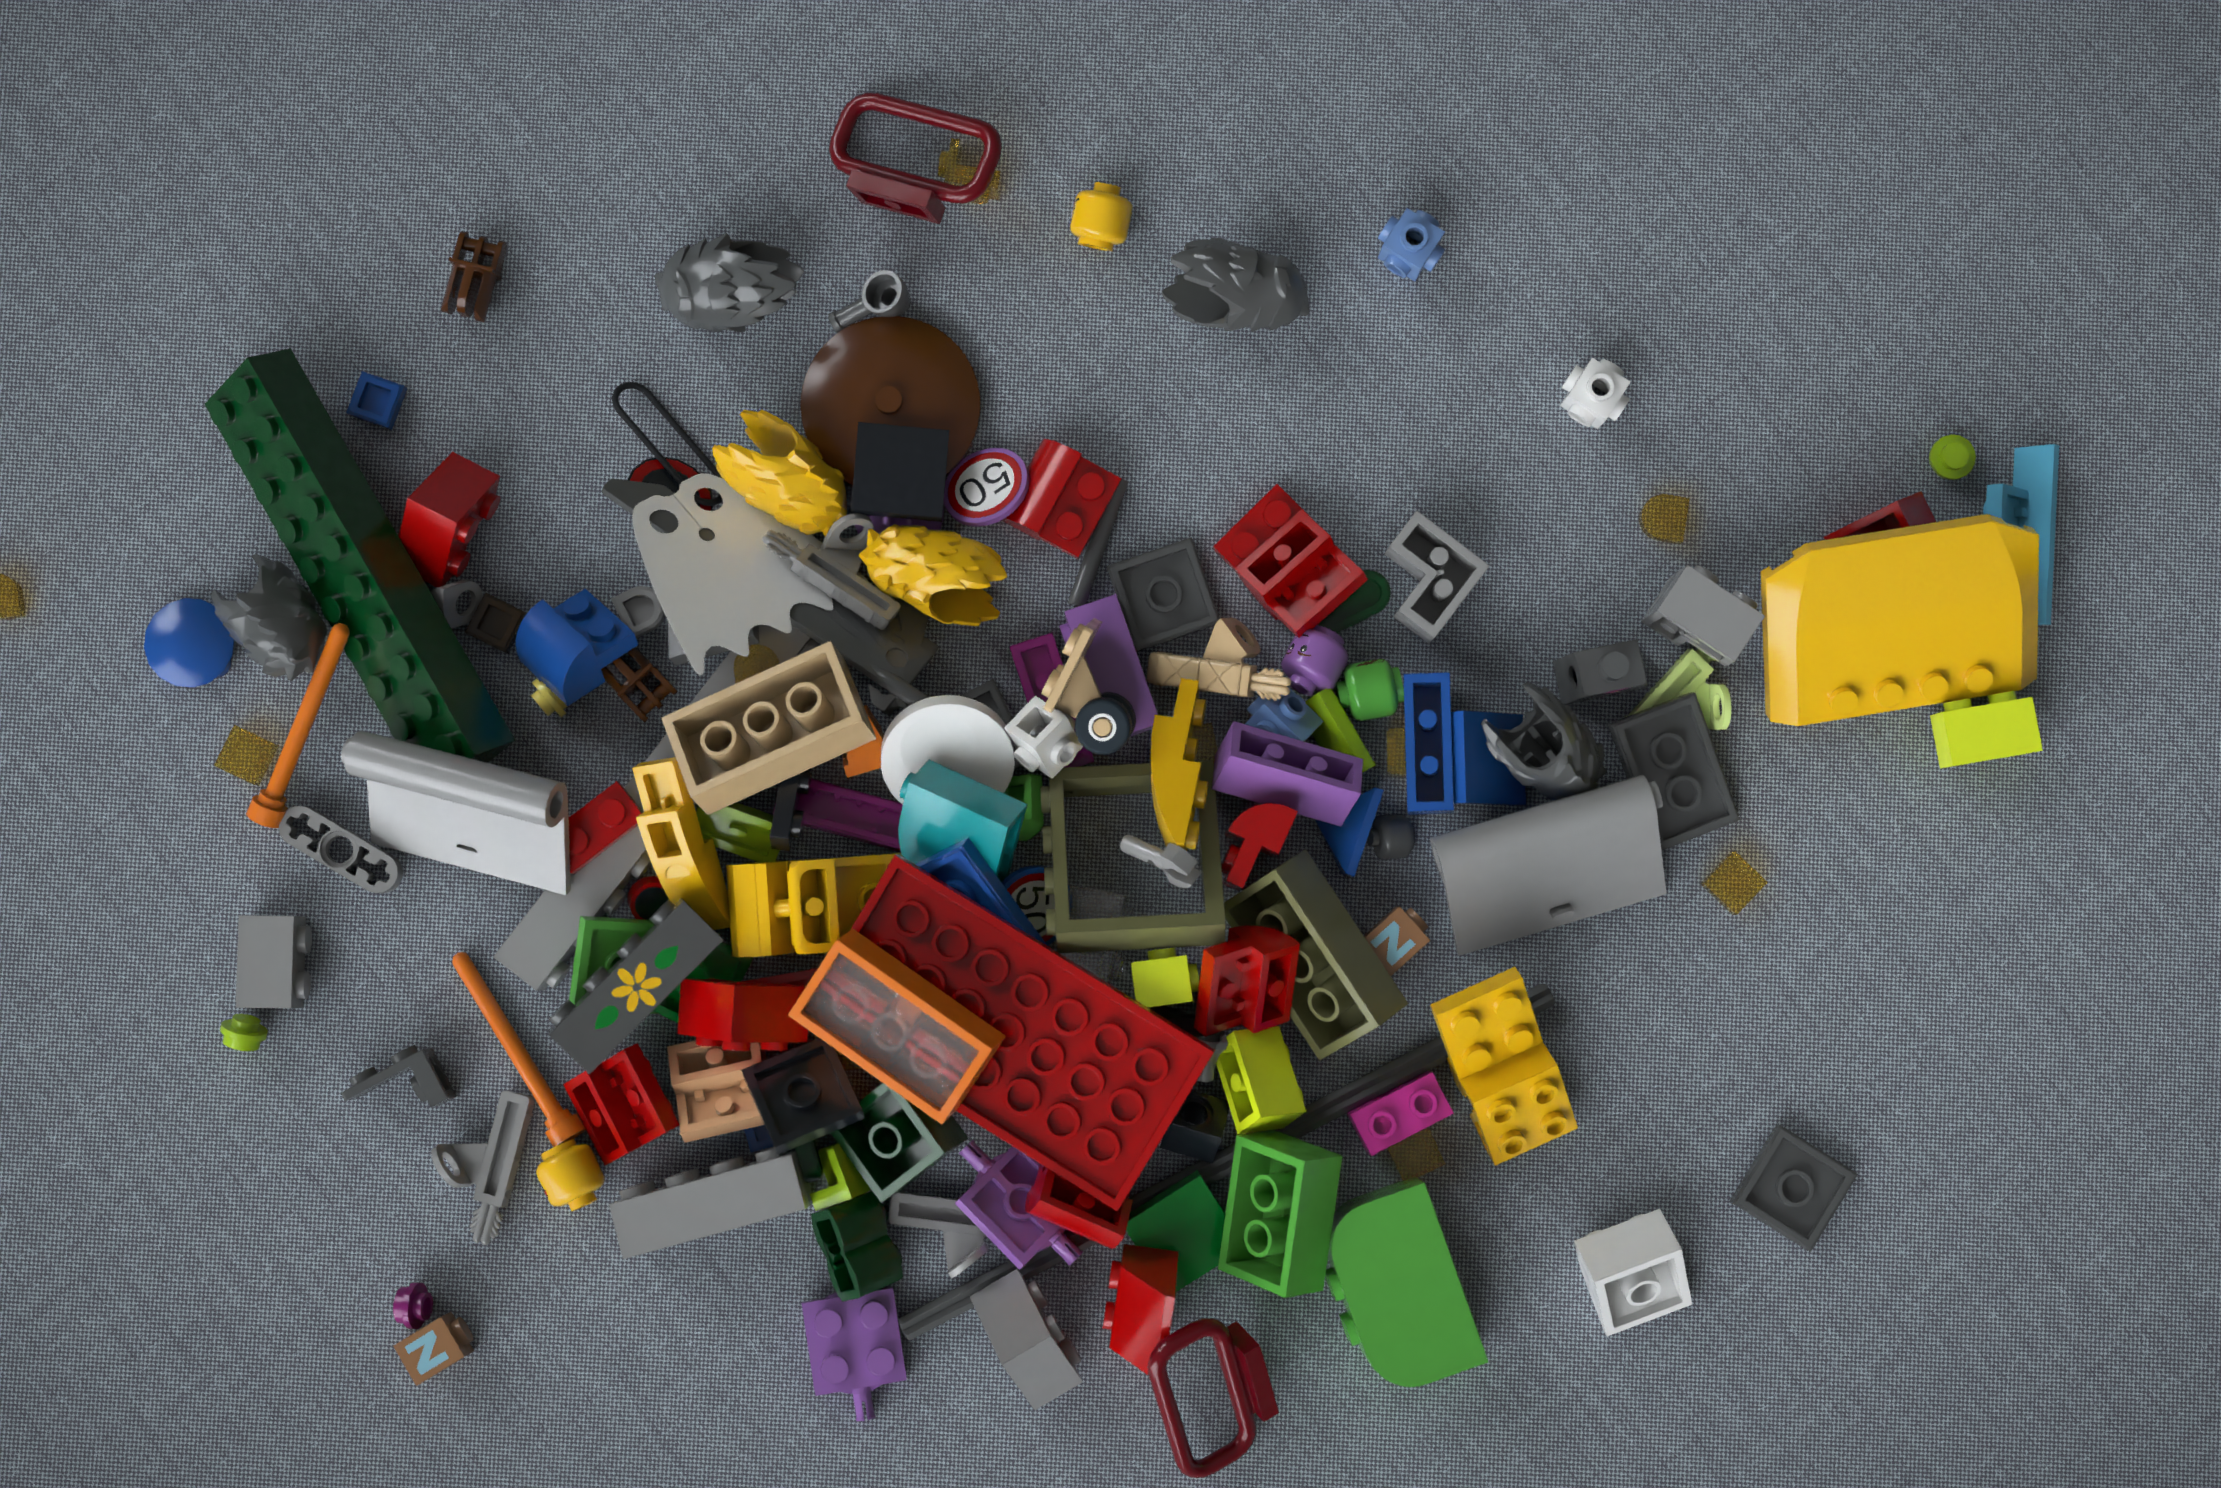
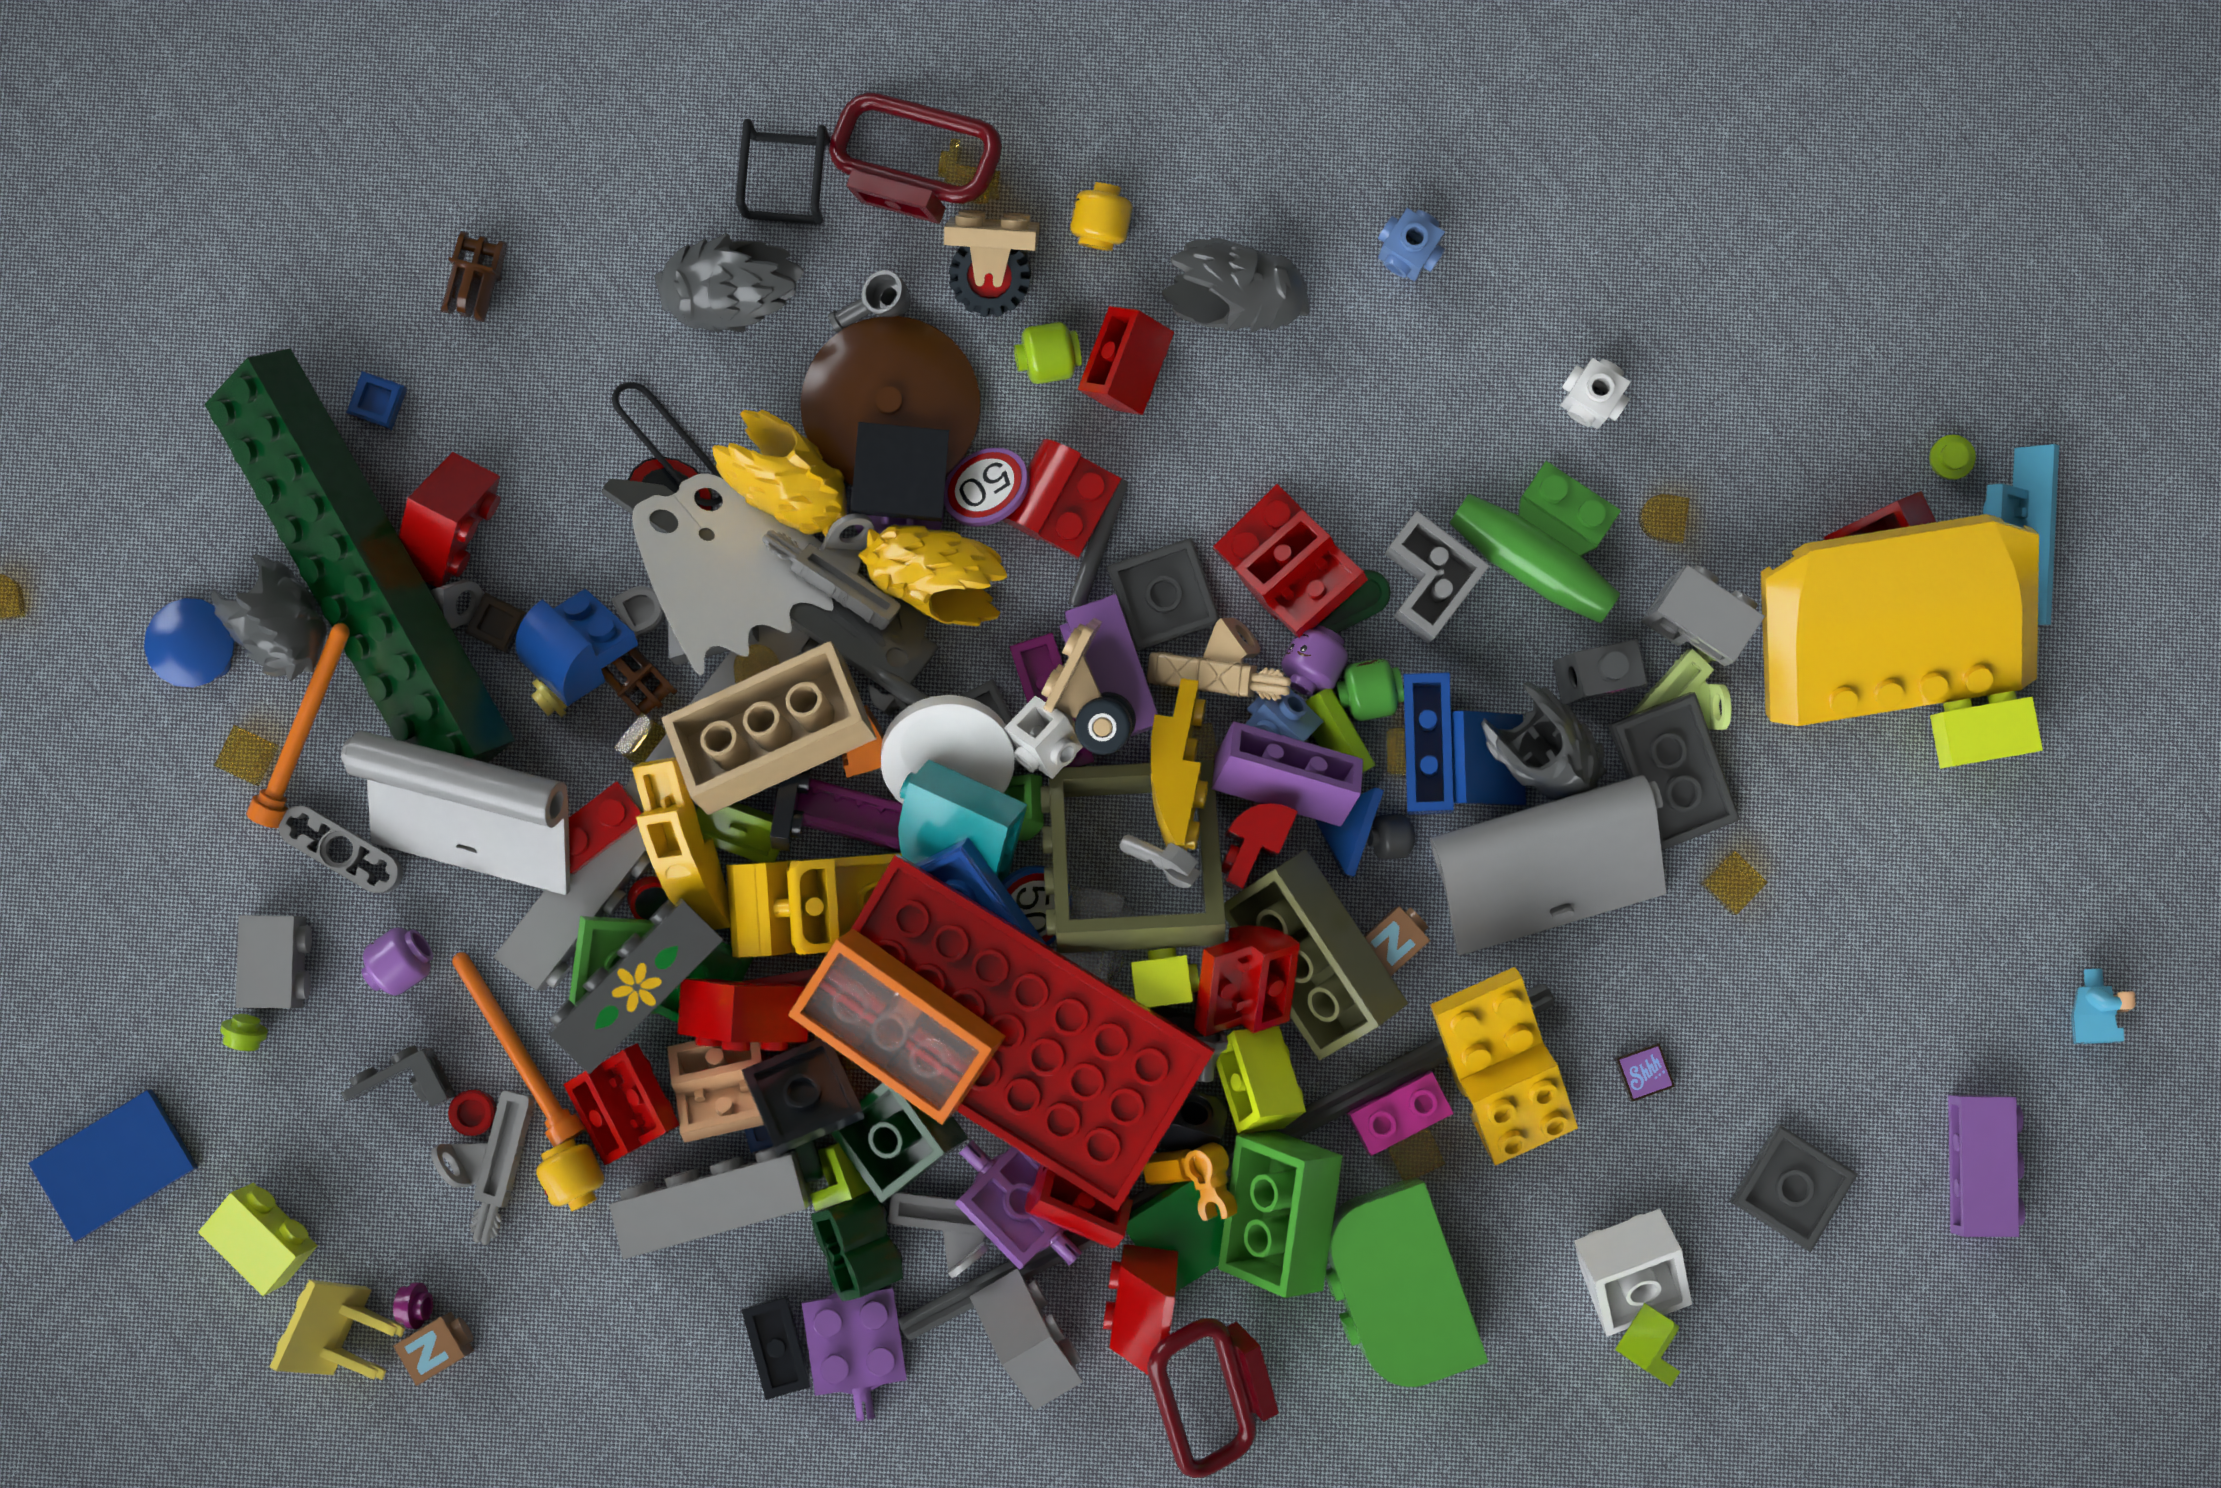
(113, 1165): none -> blue tile
(258, 1238): none -> neon yellow brick
(321, 1326): none -> light yellow plate
(396, 961): none -> medium lavender head
(472, 1112): none -> red tile
(640, 739): none -> clear yellow tile
(776, 1347): none -> black plate
(820, 141): none -> black piece
(990, 265): none -> plate
(1048, 352): none -> lime head
(1127, 363): none -> red brick
(1202, 1165): none -> light orange bar
(1546, 540): none -> bright green plate
(1644, 1072): none -> tile
(1647, 1341): none -> lime panel
(1985, 1165): none -> medium lavender brick
(2095, 1011): none -> medium azure piece

